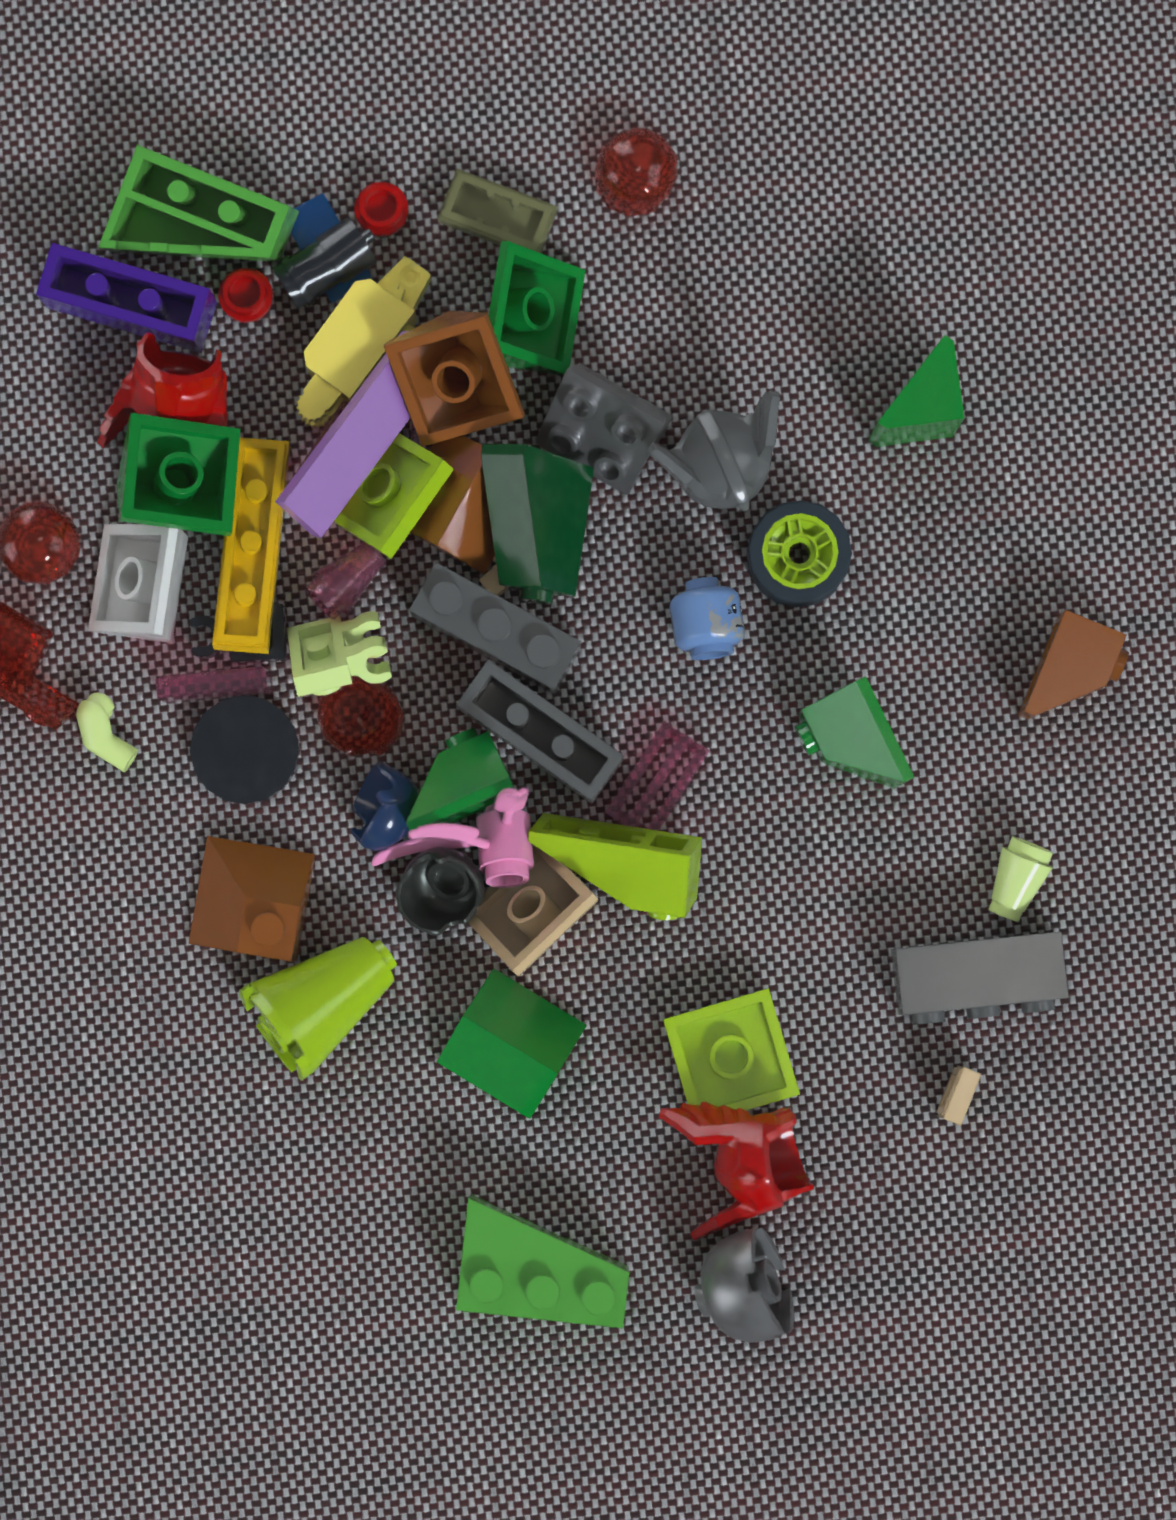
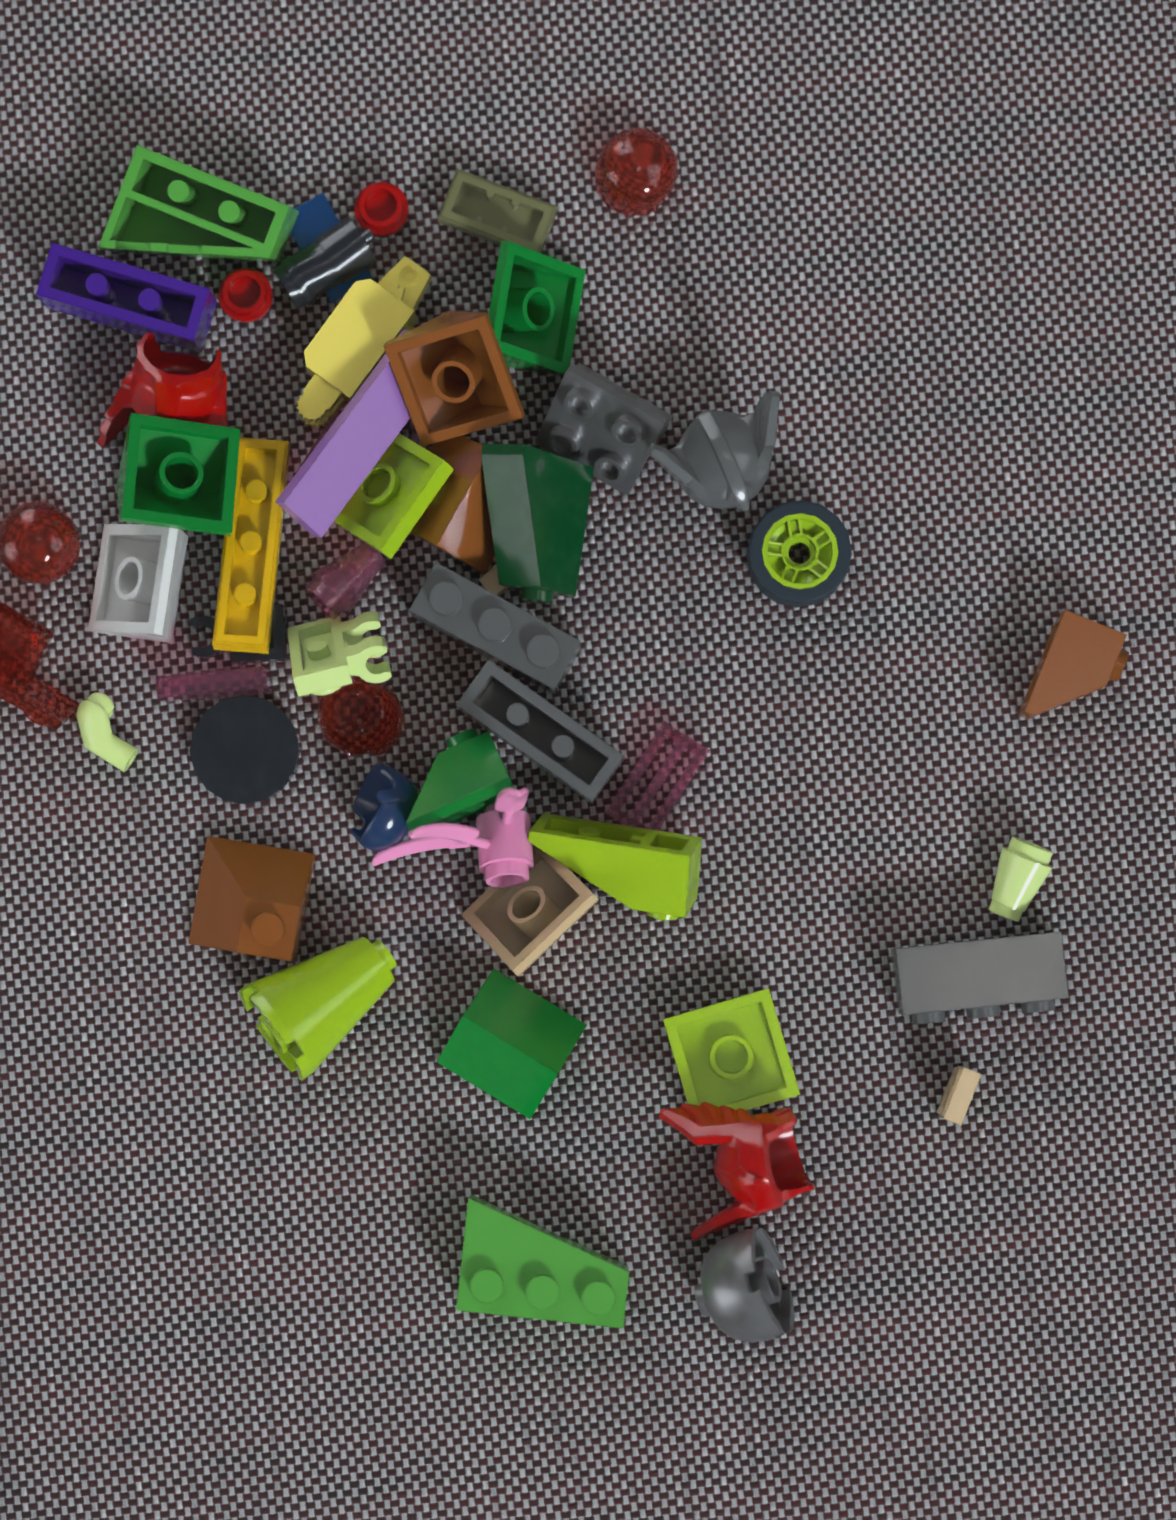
(439, 890): pearl dark grey hair -> none
(707, 619): medium blue head -> none
(854, 735): green slope -> none
(927, 405): green slope -> none

